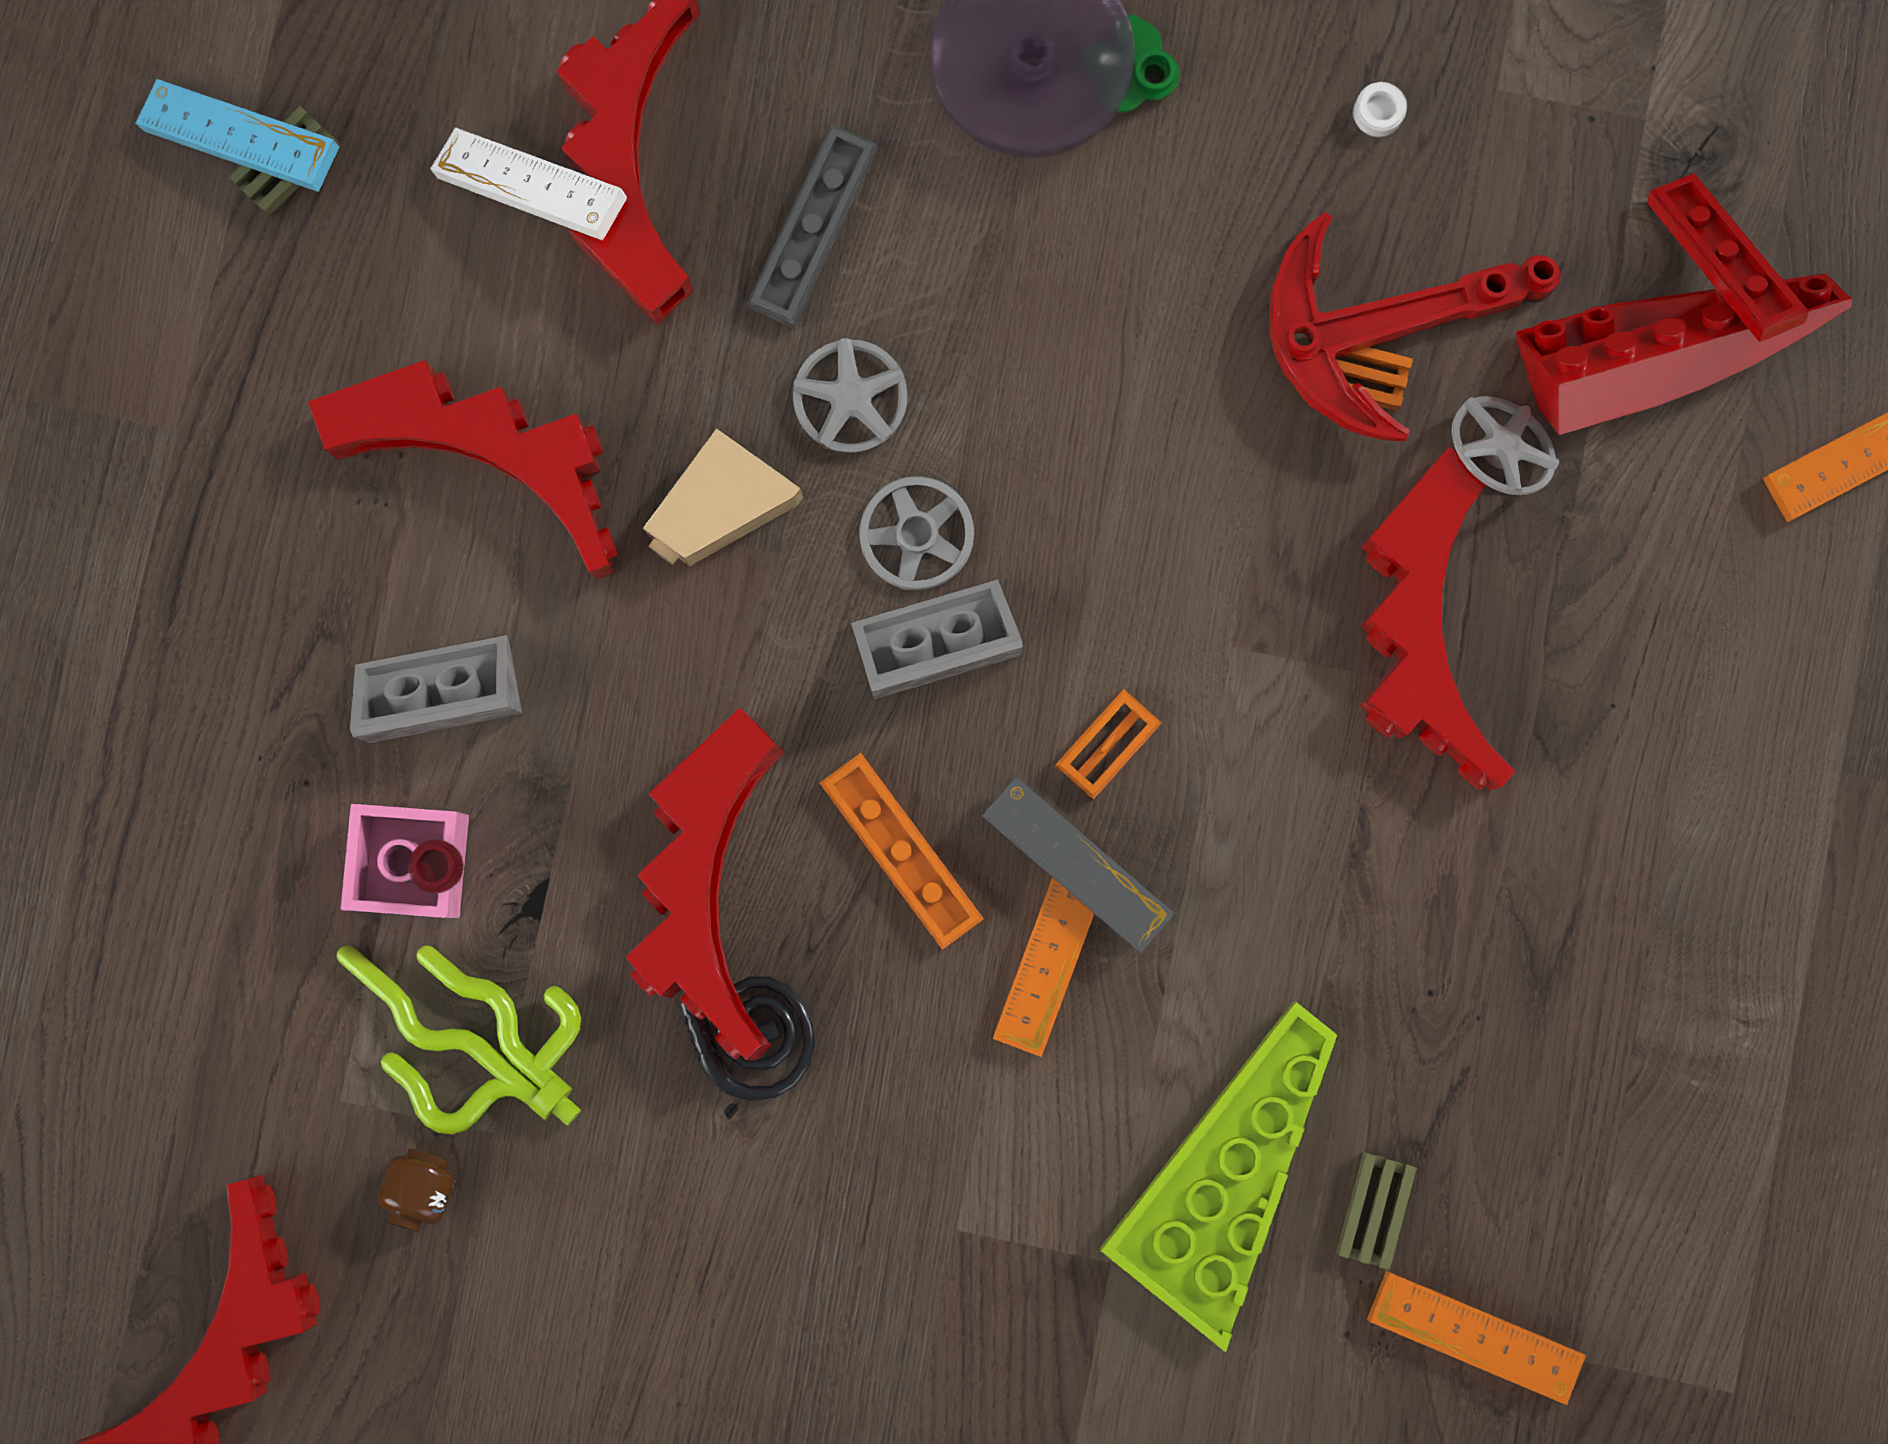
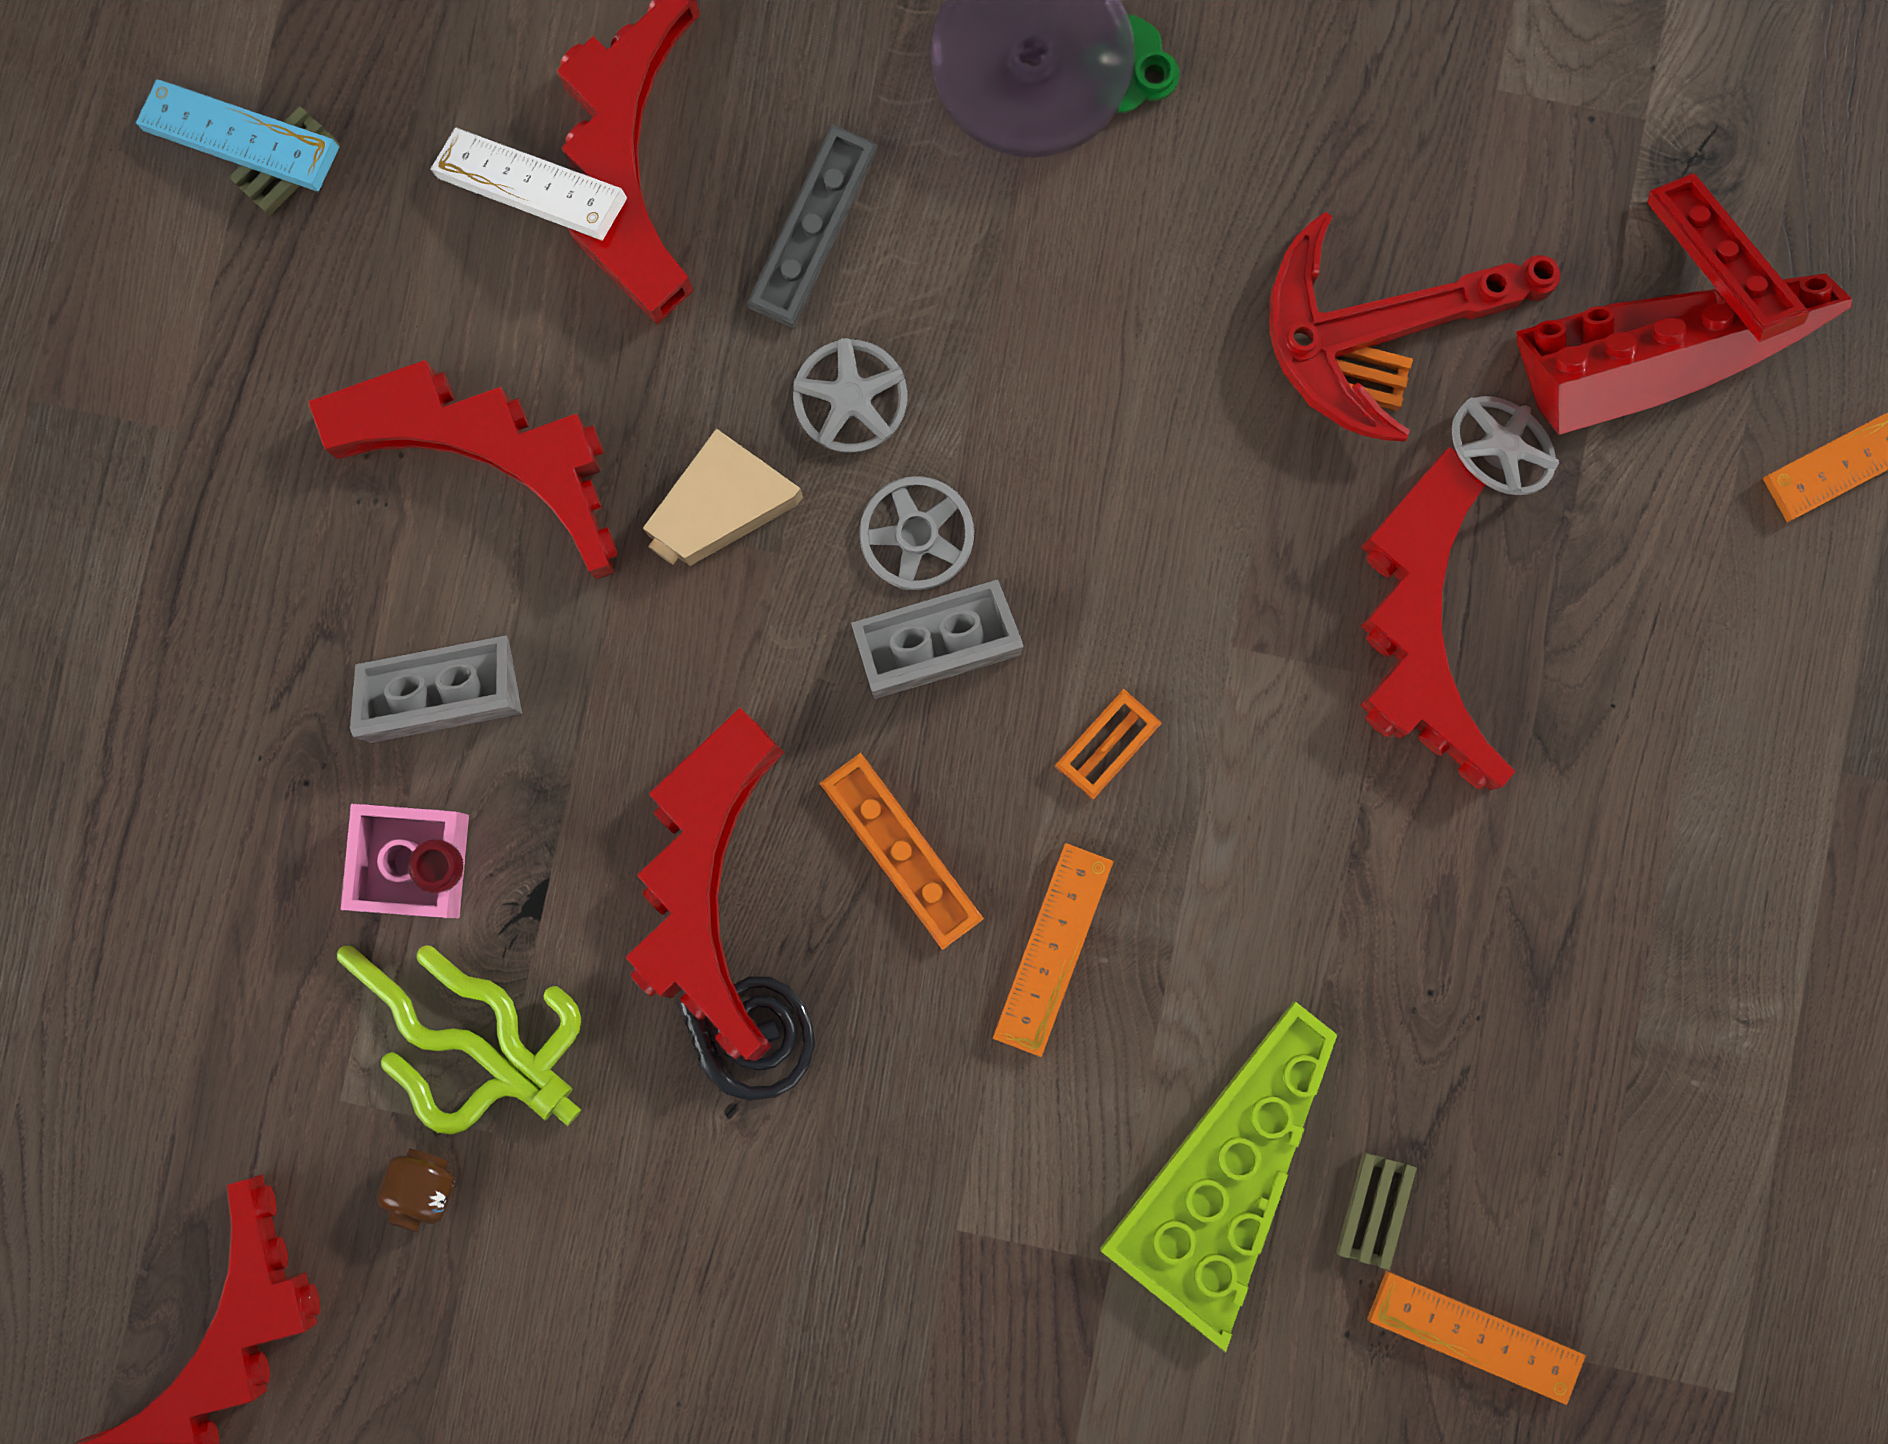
(1078, 865): dark grey tile -> none
(1380, 109): white tile -> none

